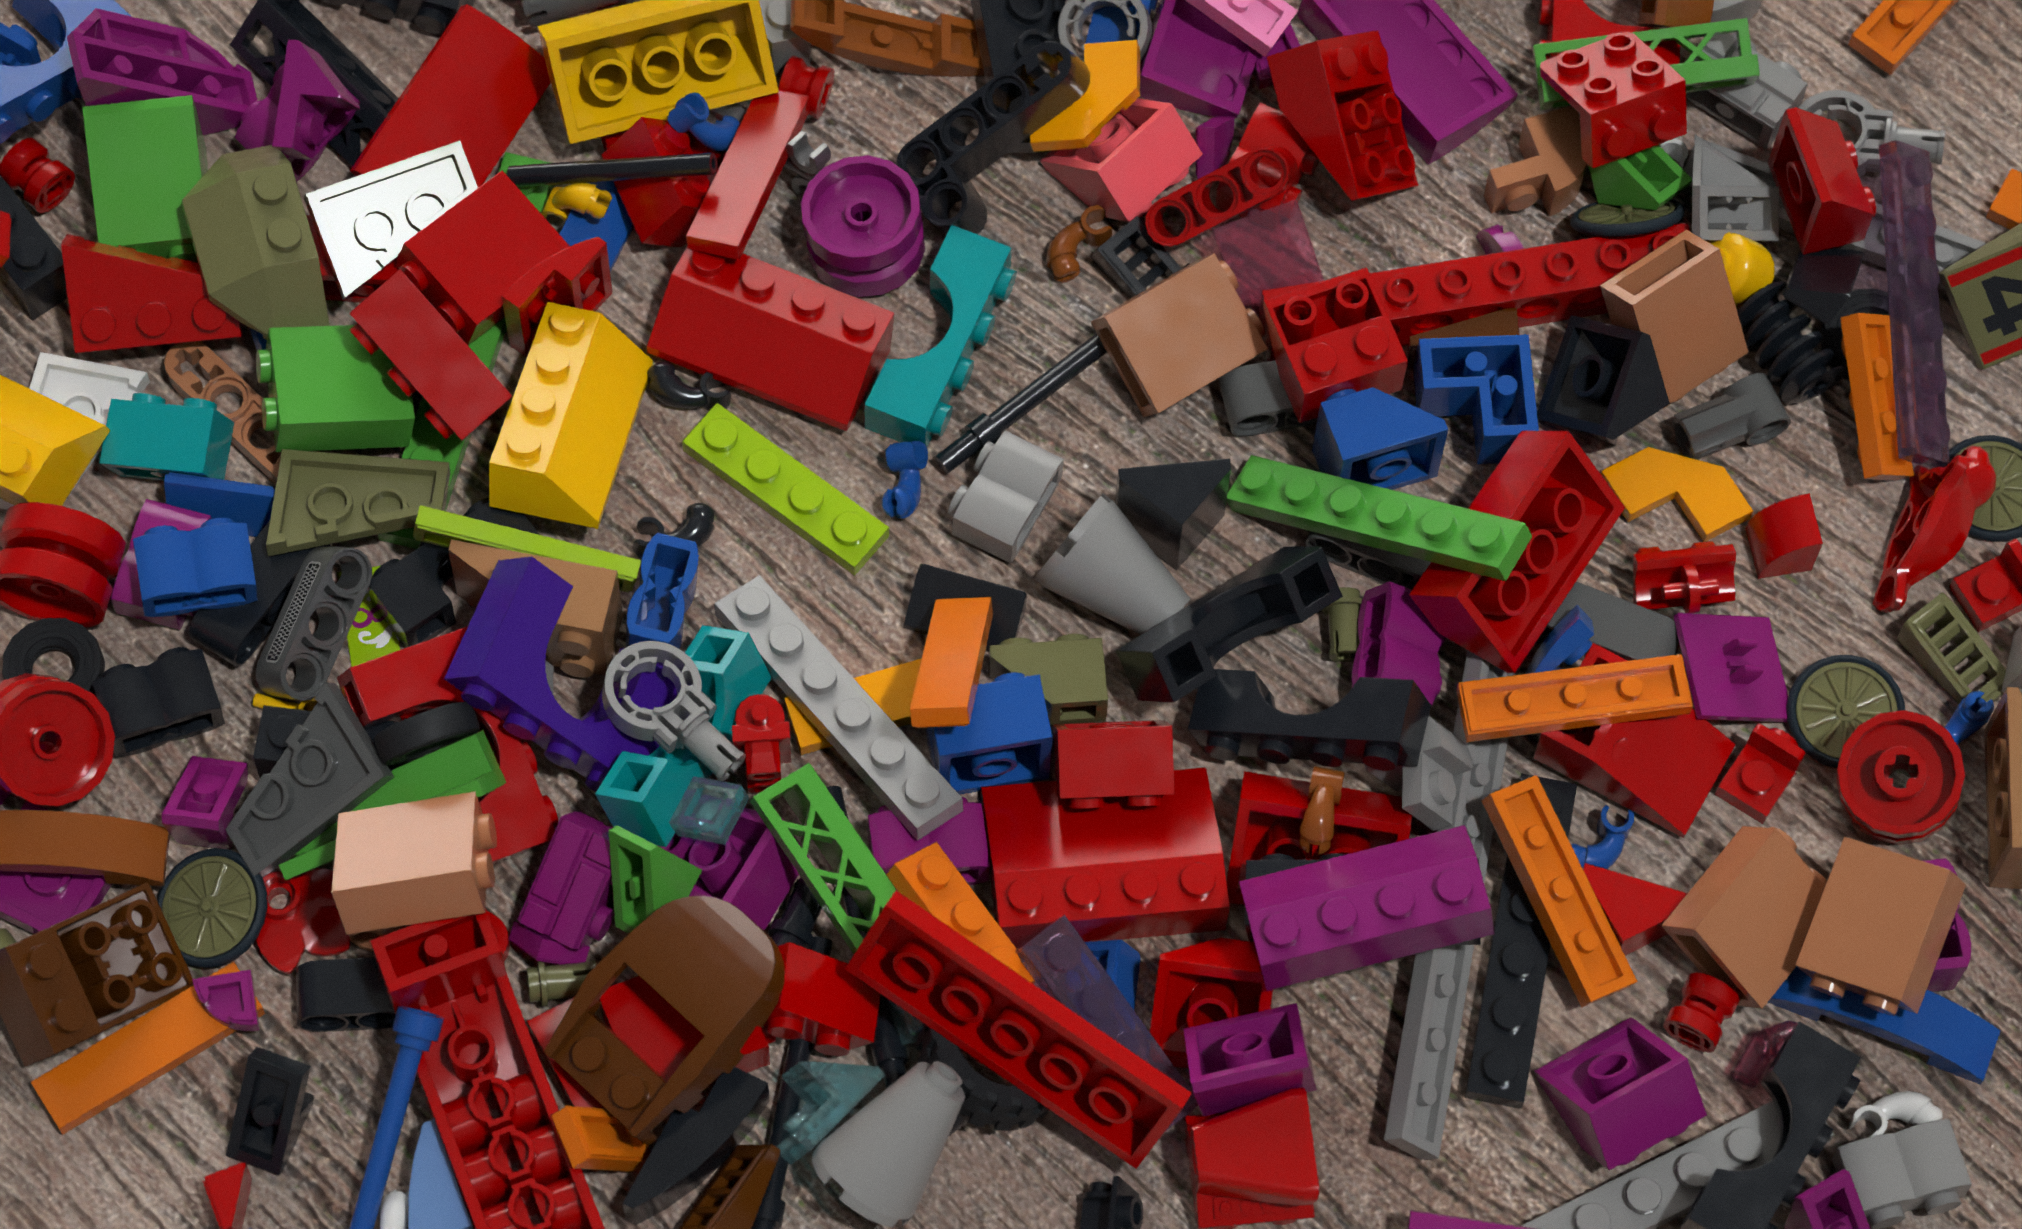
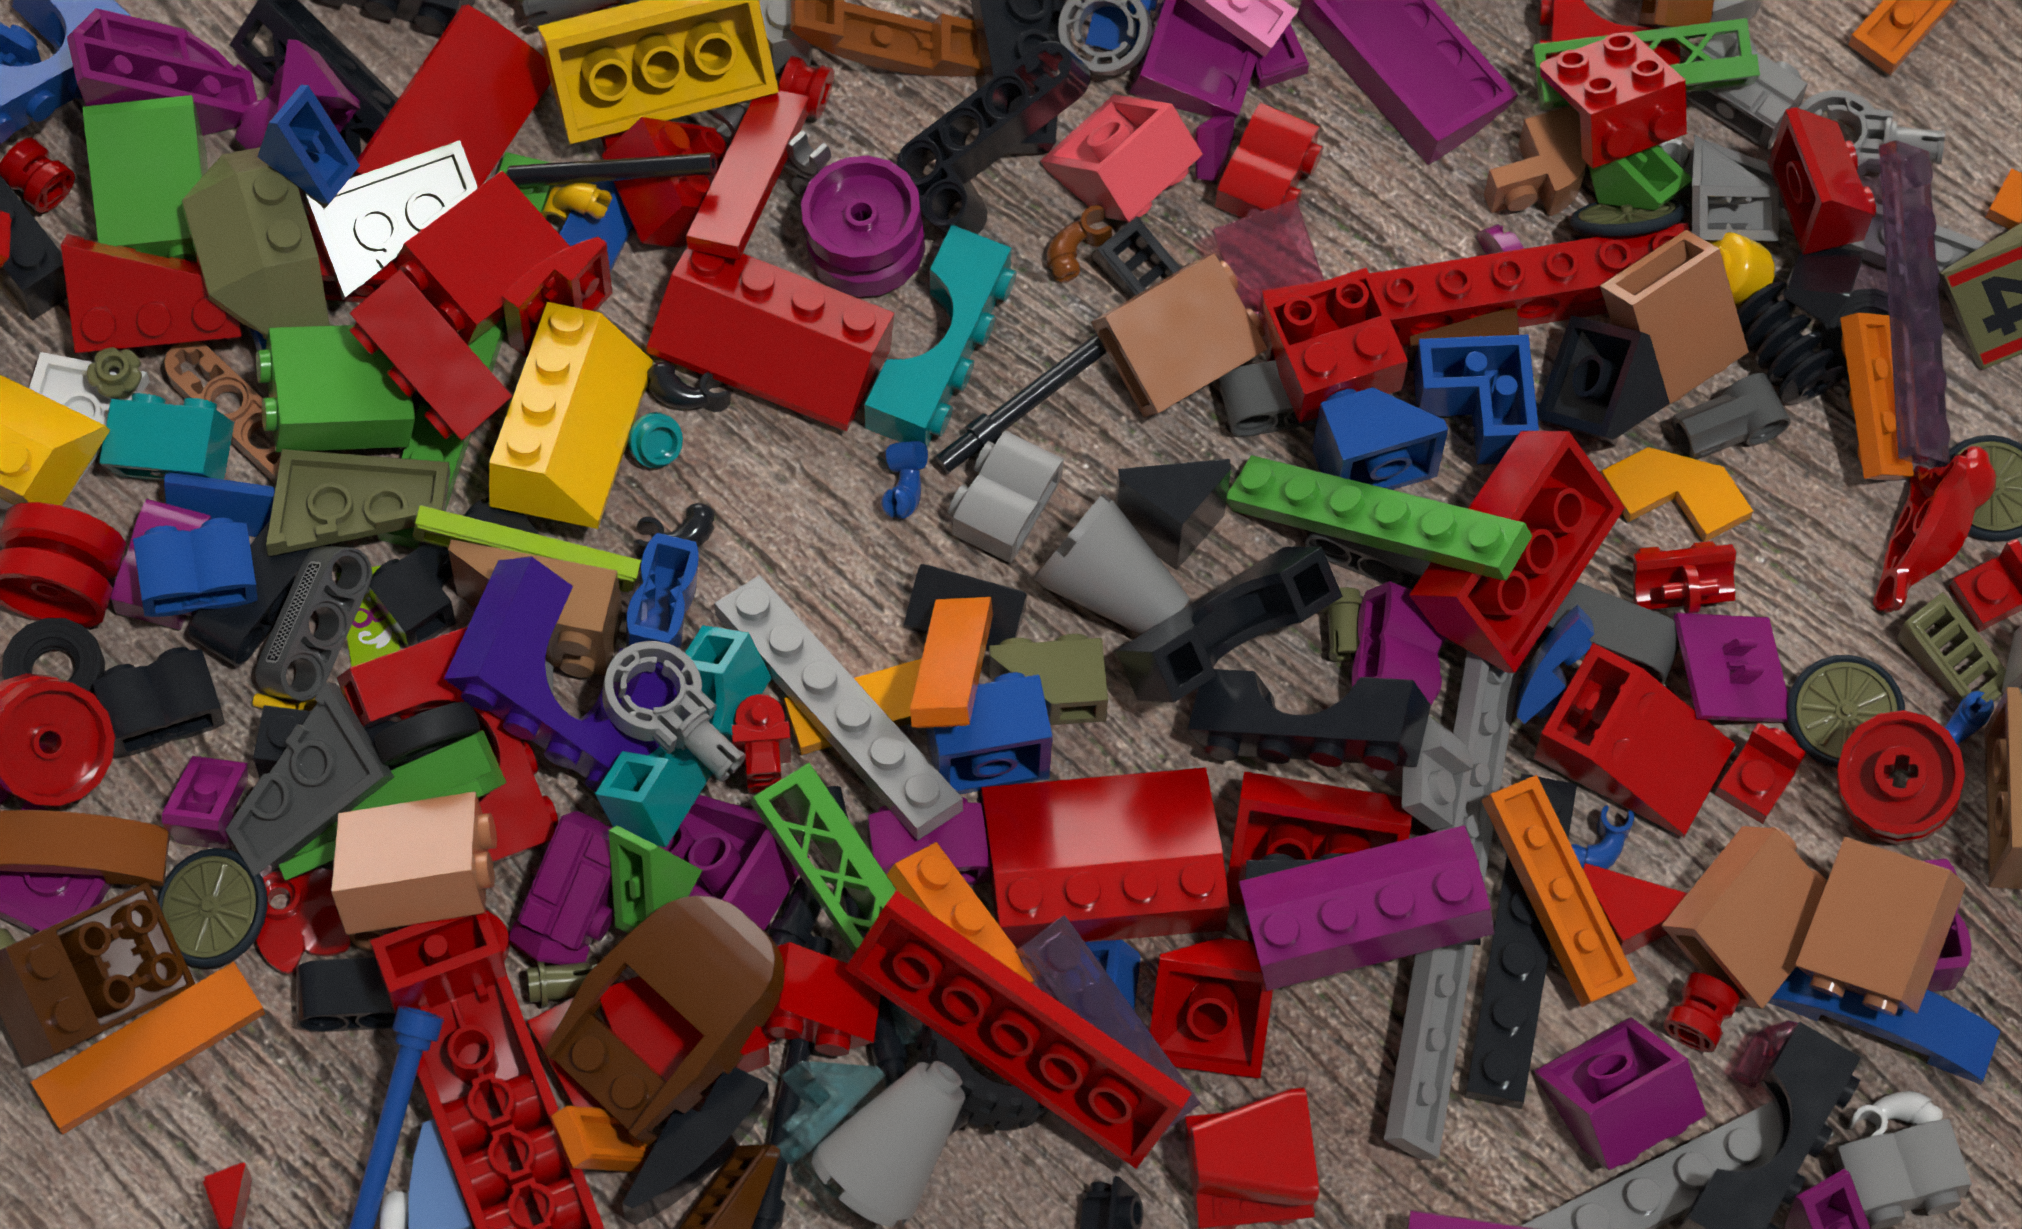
(119, 385): none -> olive plate
(230, 999): magenta tile -> none
(269, 1110): black slope -> none
(308, 147): none -> blue slope
(655, 440): none -> teal plate
(692, 114): blue arm -> none
(709, 810): clear light blue plate -> none
(785, 489): lime plate -> none
(1112, 87): light orange tile -> none
(1113, 761): red slope -> none
(1195, 197): red beam -> none
(1248, 1059): magenta slope -> none
(1318, 820): dark orange arm -> none
(1347, 111): red slope -> none
(1574, 698): orange tile -> none
(1784, 537): red brick -> none

